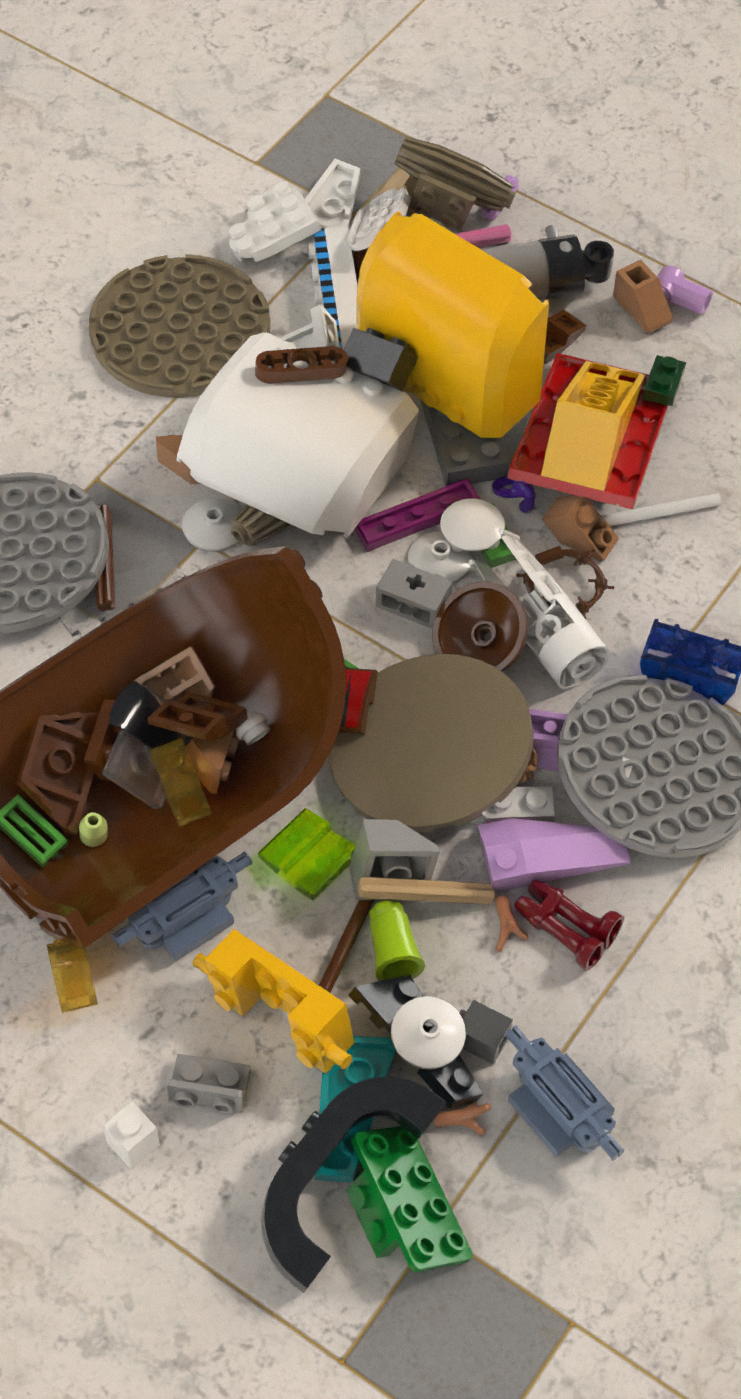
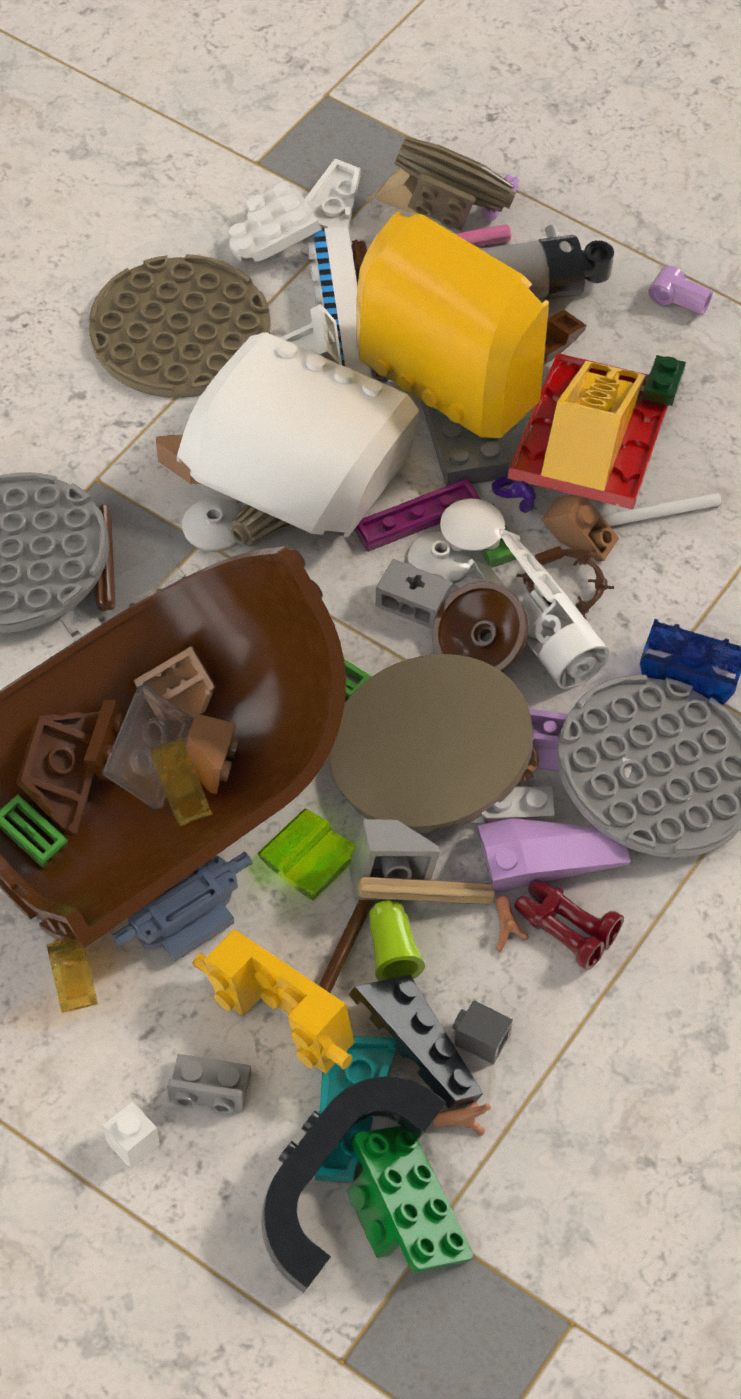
(93, 834): yellowish green hose -> none
(131, 715): black piece -> none
(199, 716): reddish brown slope -> none
(253, 728): white plate -> none
(291, 373): reddish brown beam -> none
(358, 696): slope -> none
(370, 222): white tile -> none
(379, 358): brick -> none
(423, 1048): white dish -> none
(560, 1099): sand blue piece -> none
(642, 296): medium nougat slope -> none

